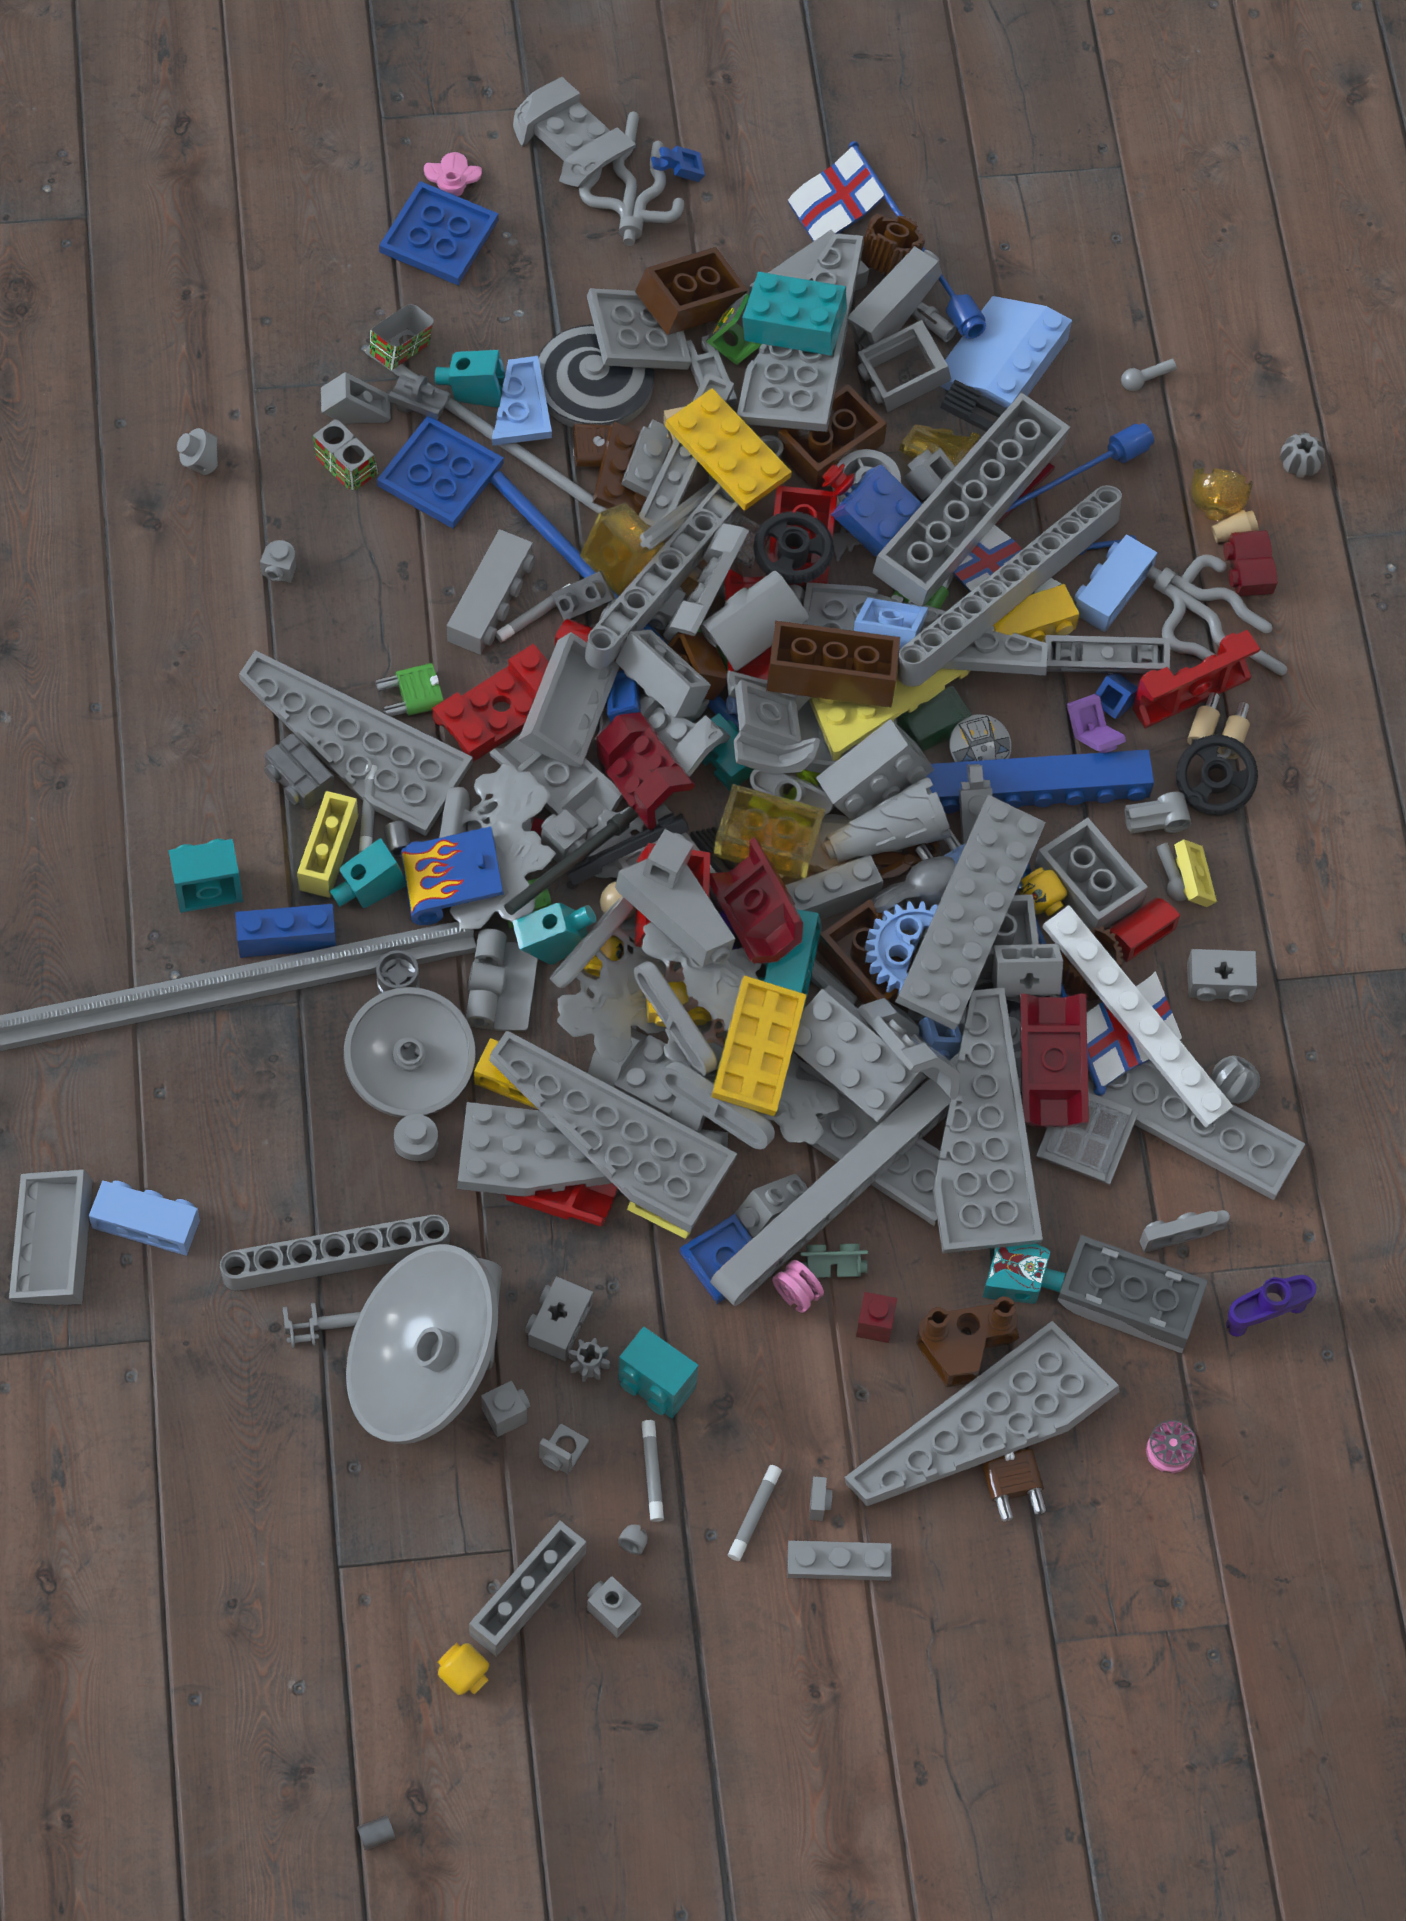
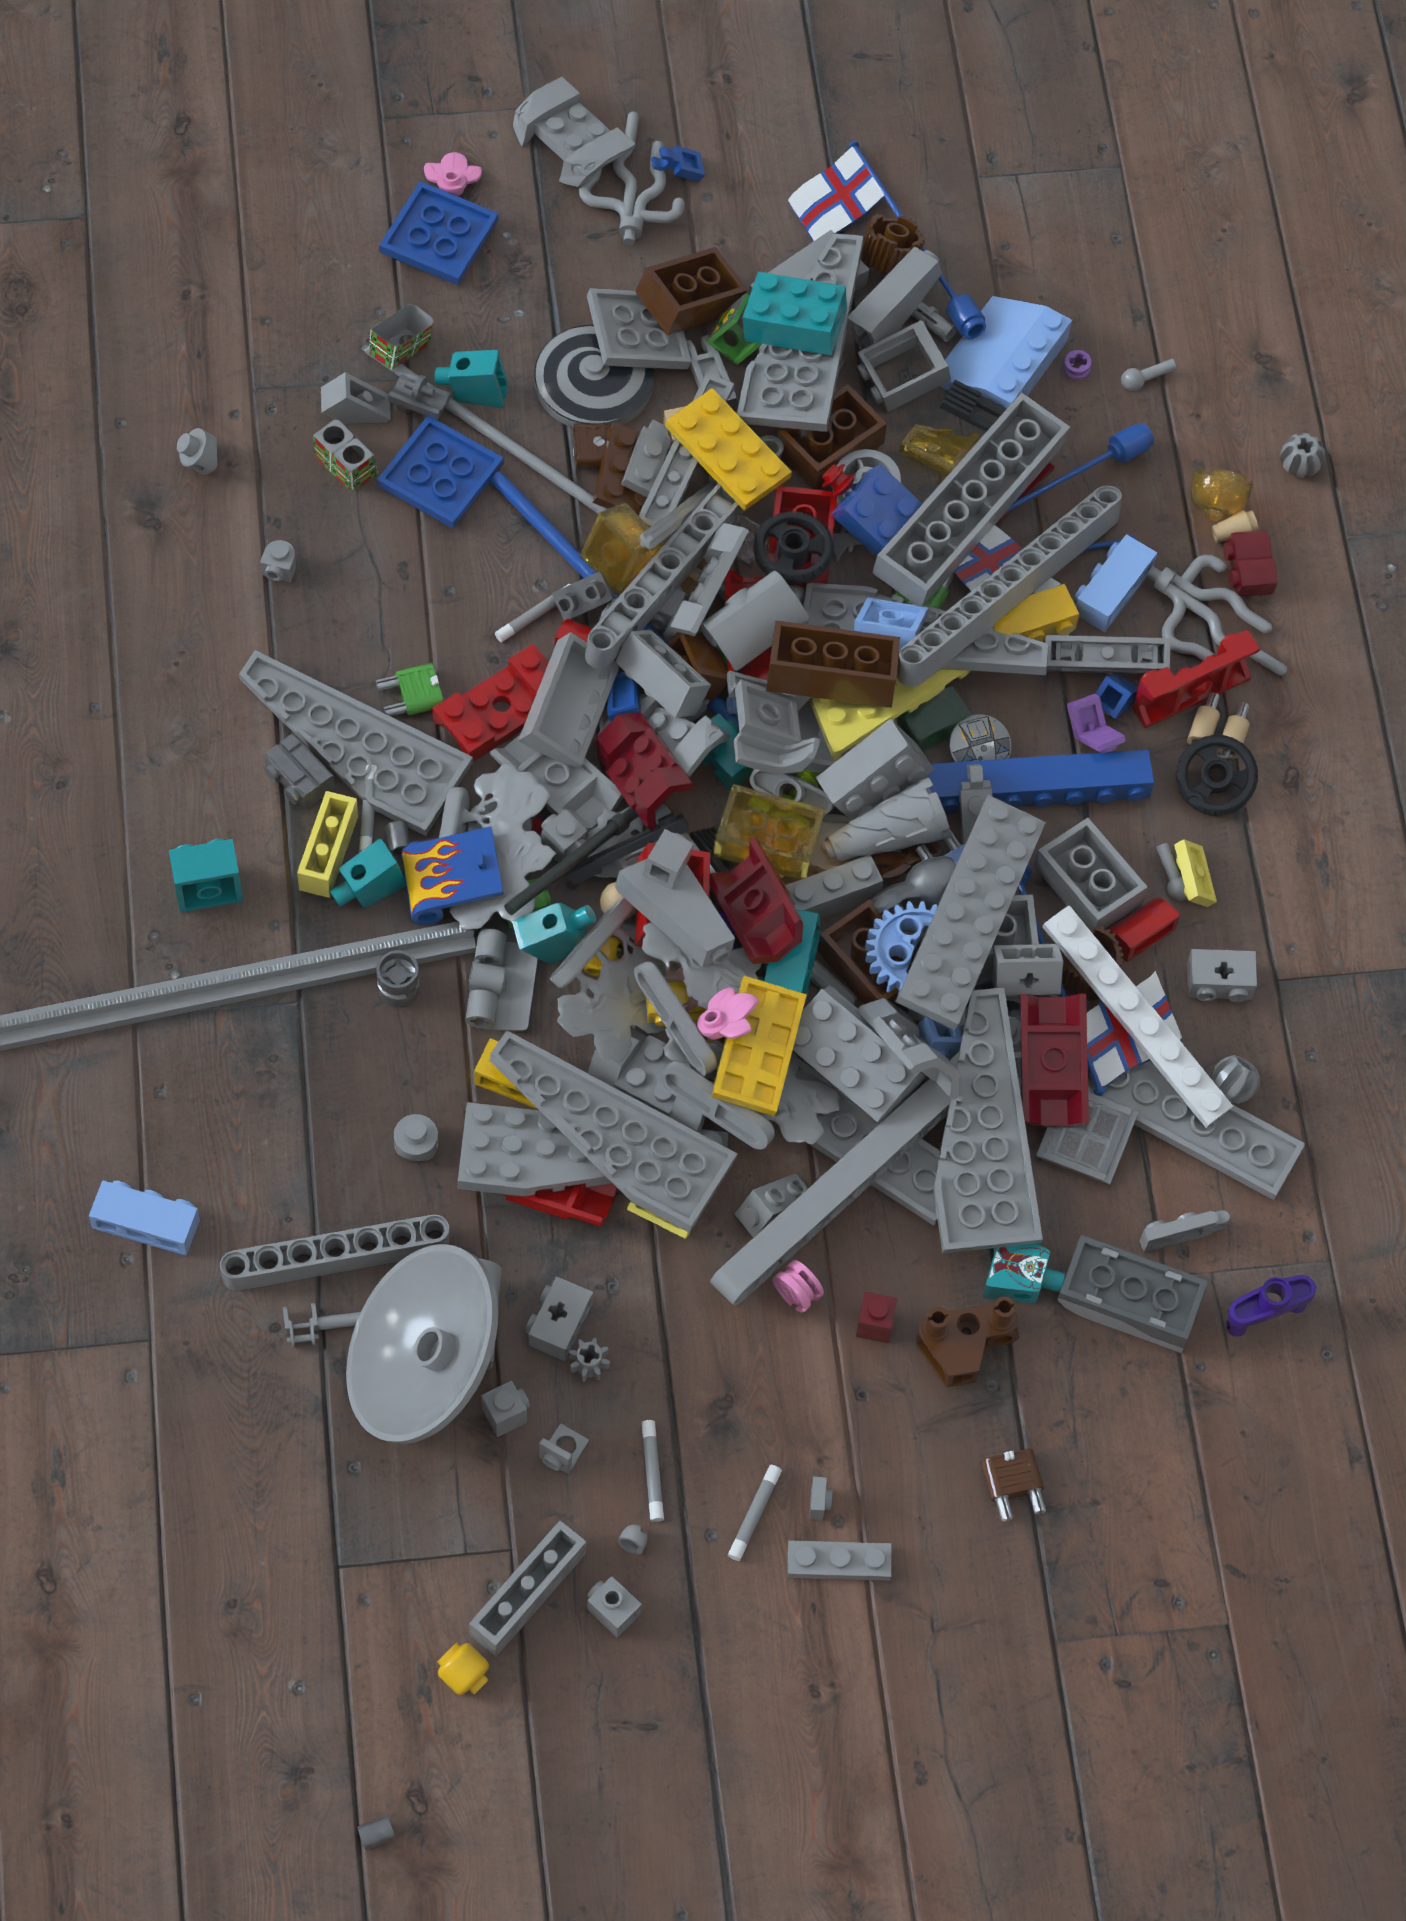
(51, 1238): light grey slope -> none
(285, 930): blue brick -> none
(409, 1052): light grey dish -> none
(490, 592): light grey brick -> none
(523, 404): light blue wing -> none
(657, 1373): teal brick -> none
(713, 1249): blue tile -> none
(727, 1015): none -> bright pink plate
(847, 1260): sand green hinge -> none
(928, 472): light grey brick -> none
(1015, 1403): light grey wing -> none
(1046, 890): yellow head -> none
(1070, 360): none -> medium lavender bush
(1166, 813): light grey piece -> none
(1171, 1447): bright pink wheel -> none

